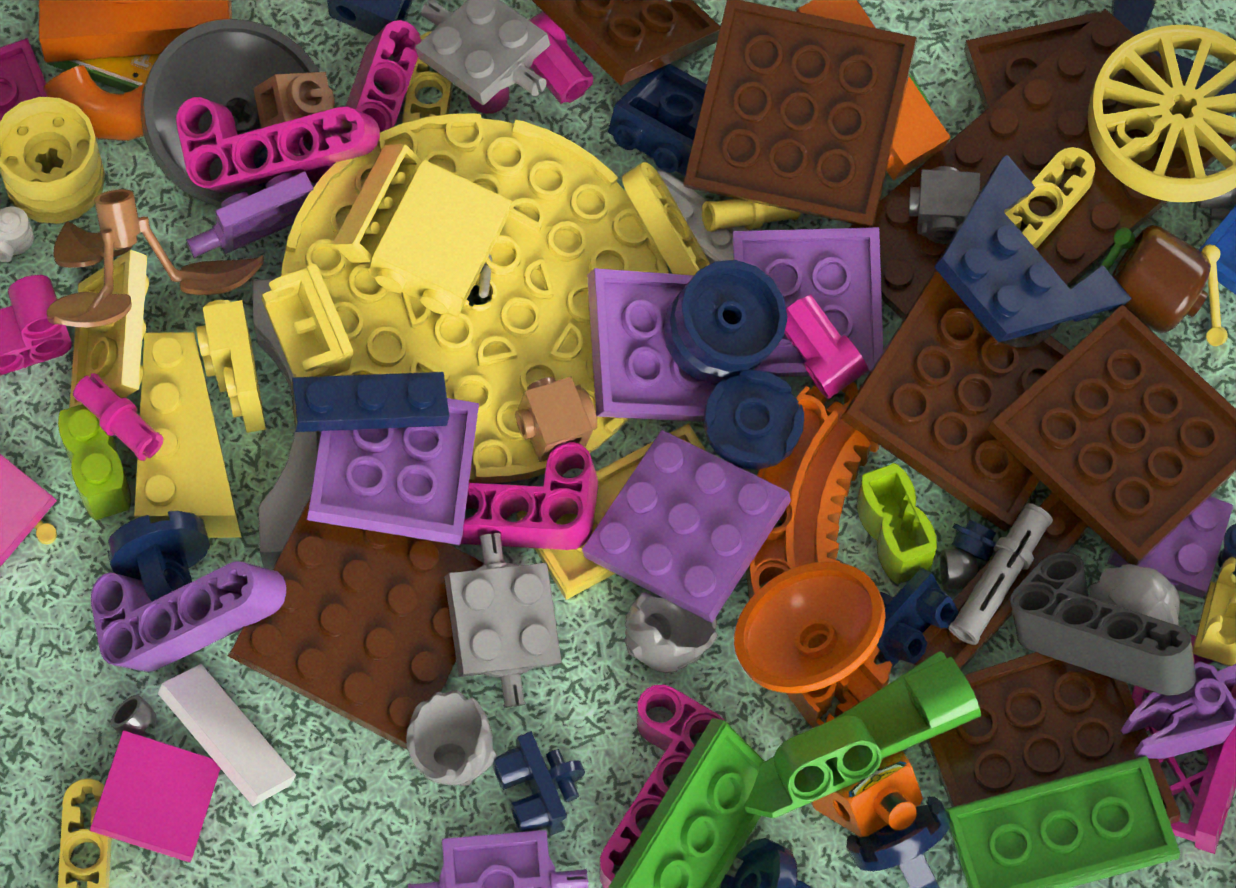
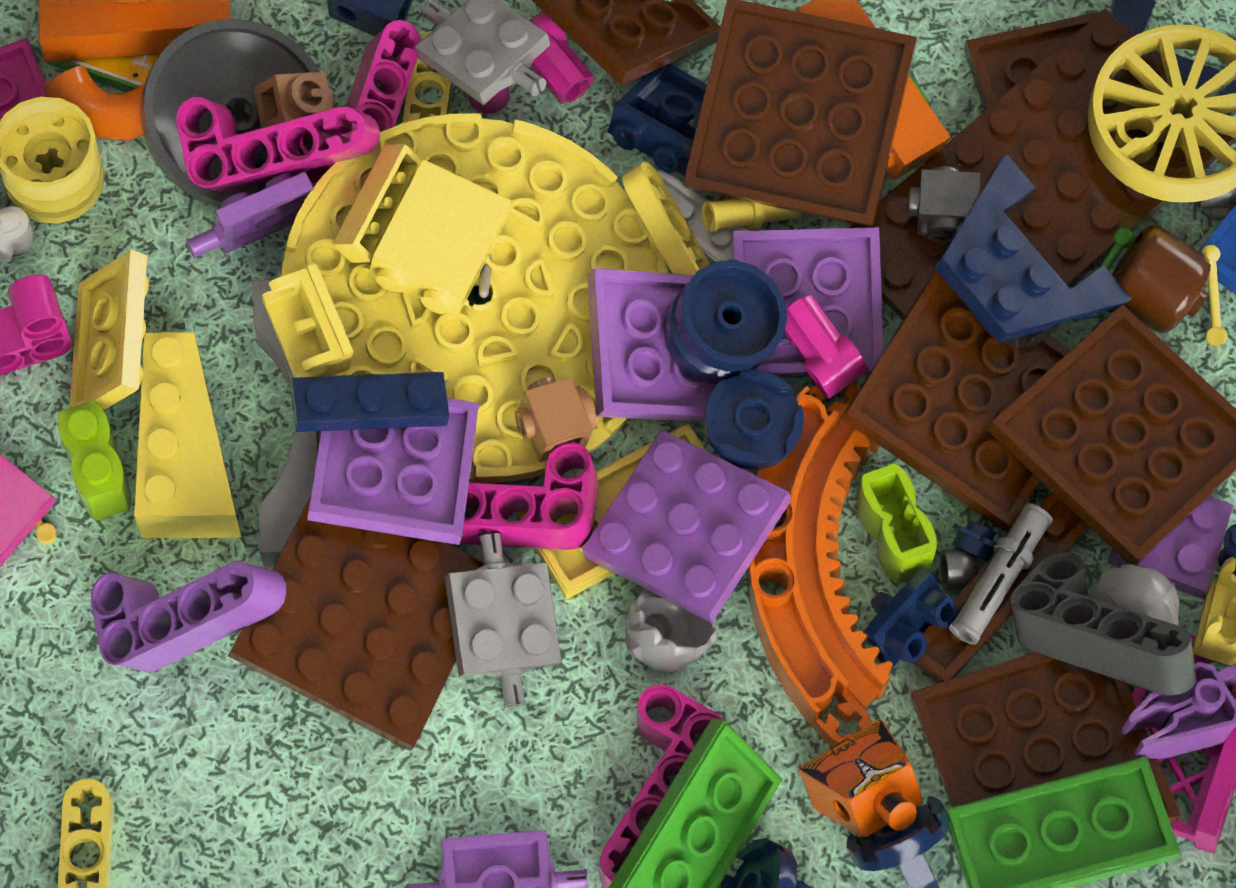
(118, 416): dark pink pin -> none
(119, 232): medium nougat plant -> none
(134, 716): flat silver hinge -> none
(156, 796): dark pink tile -> none
(159, 551): dark blue tile -> none
(226, 734): white tile -> none
(230, 357): light yellow plate -> none
(450, 739): light grey hair -> none
(527, 764): dark blue hips -> none
(809, 627): orange dish -> none
(851, 746): bright green panel -> none
(1047, 185): light yellow beam -> none

